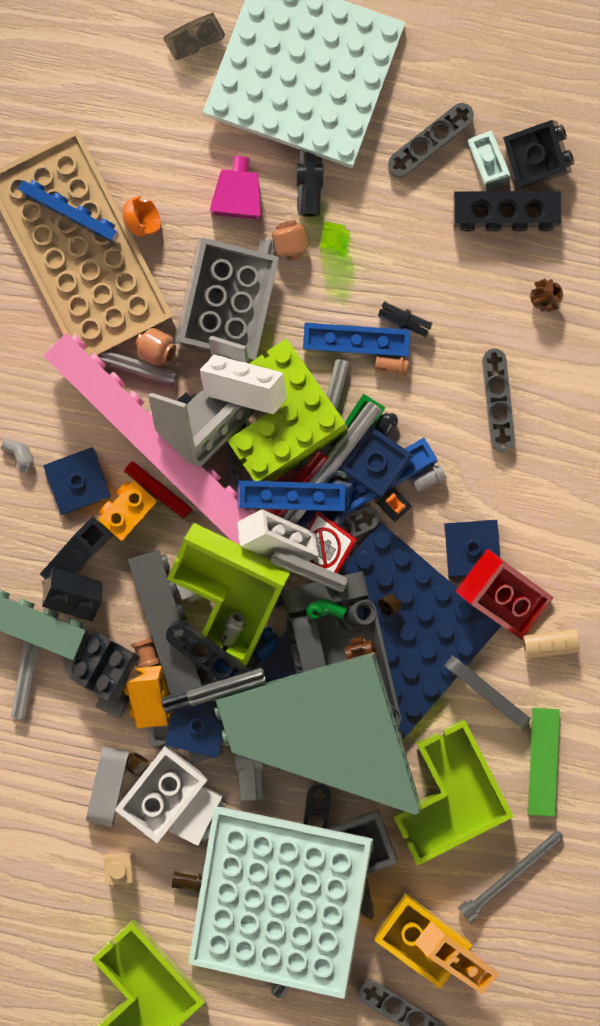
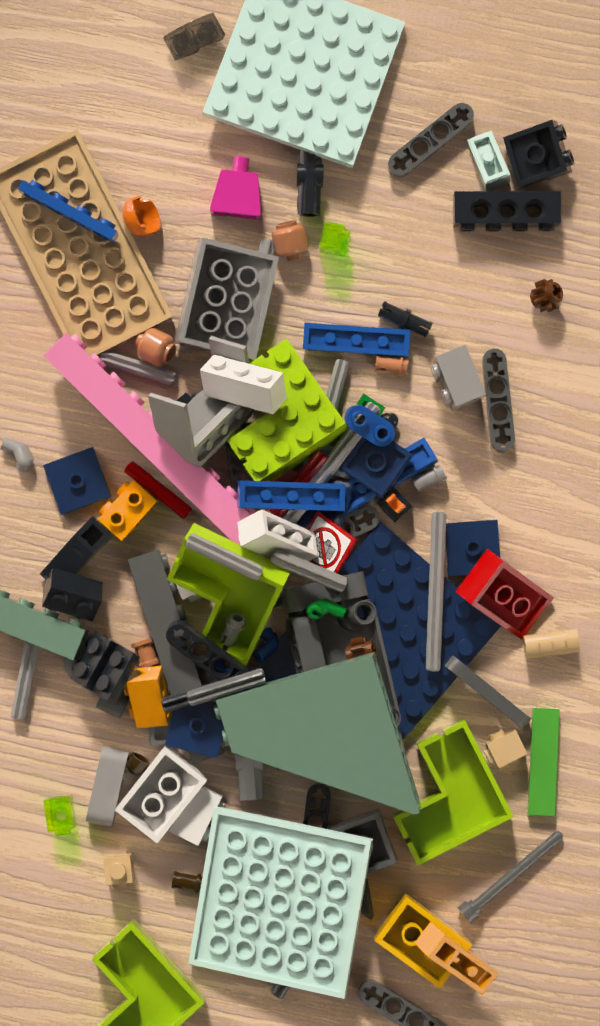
(52, 806): none -> clear neon green brick
(224, 556): none -> light grey axle
(370, 425): none -> blue plate
(390, 605): dark brown hinge -> none
(436, 588): none -> light grey axle
(458, 378): none -> light grey brick
(504, 747): none -> tan brick

